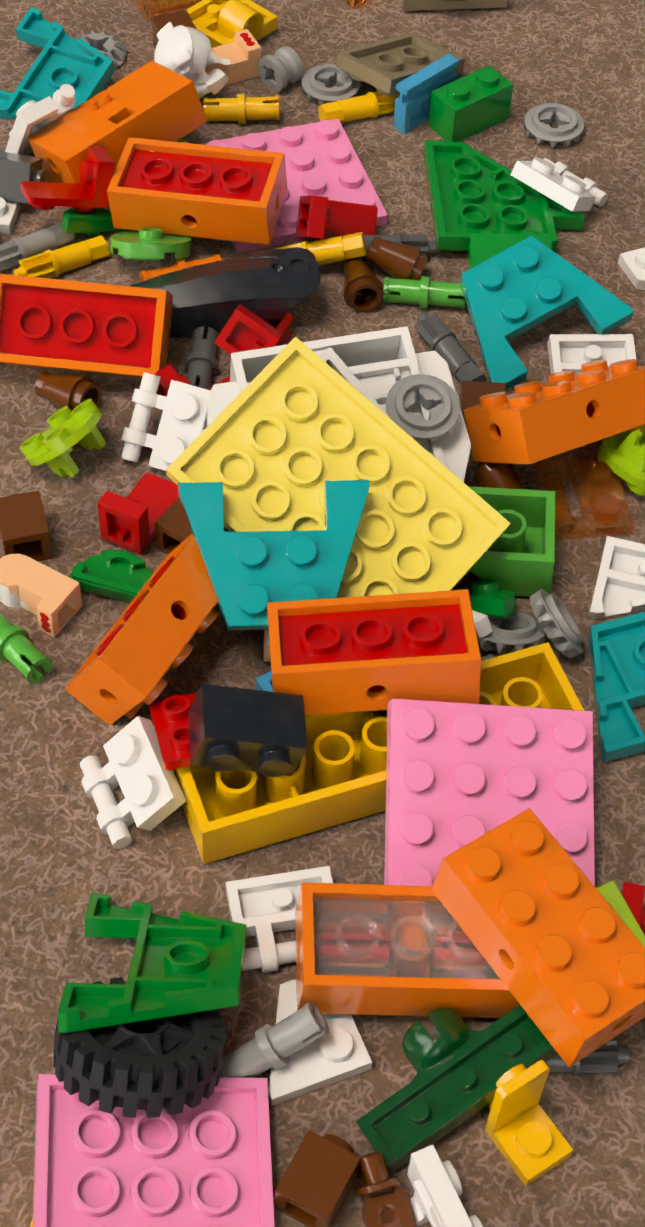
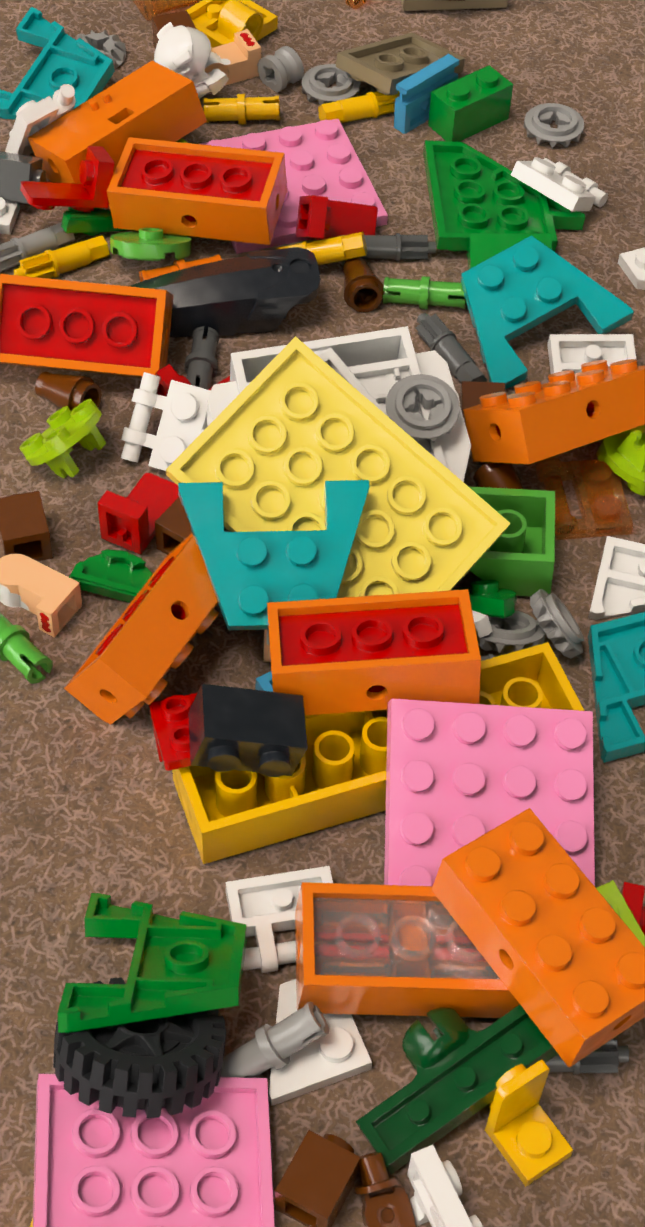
(139, 769): white plate -> none
(249, 332): red bracket -> none
(397, 259): reddish brown cone -> none

